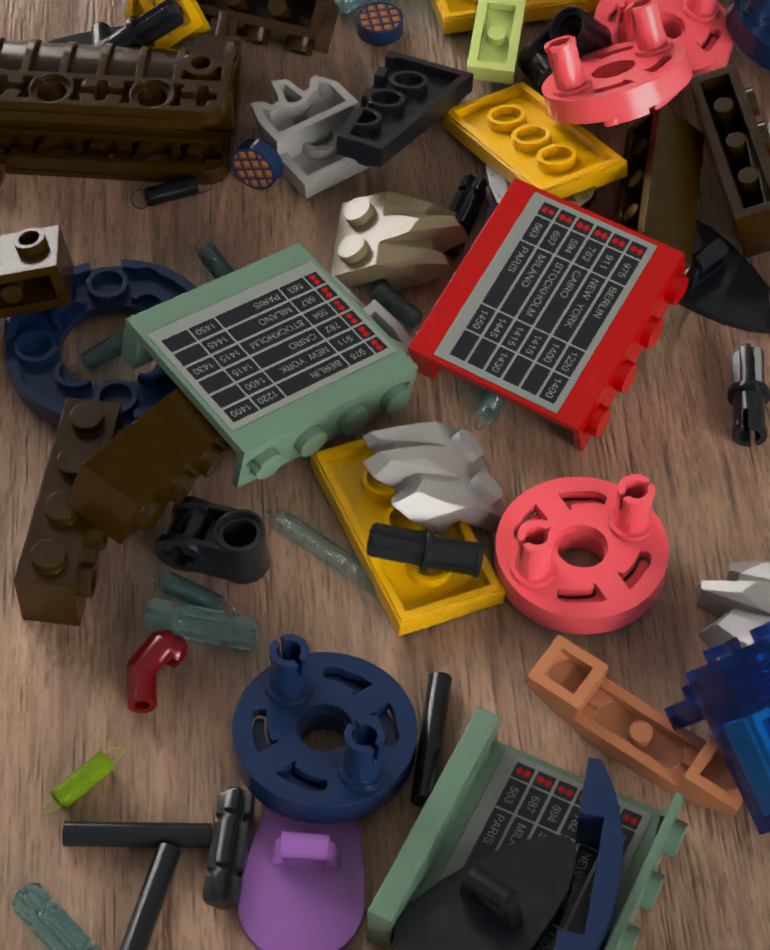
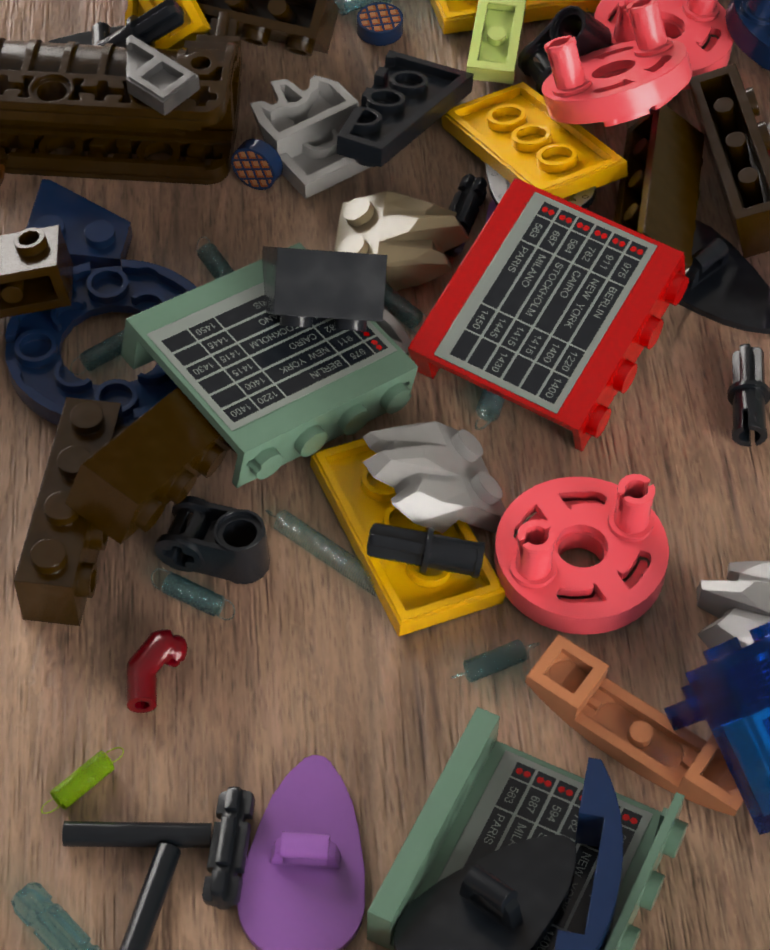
(87, 228): none -> dark blue wing
(157, 78): none -> flat silver tile
(171, 191): black piece -> none
(202, 624): clear light blue axle -> none
(316, 693): dark blue piece -> none
(324, 285): none -> black slope
(431, 737): black piece -> none
(495, 660): none -> clear light blue piece

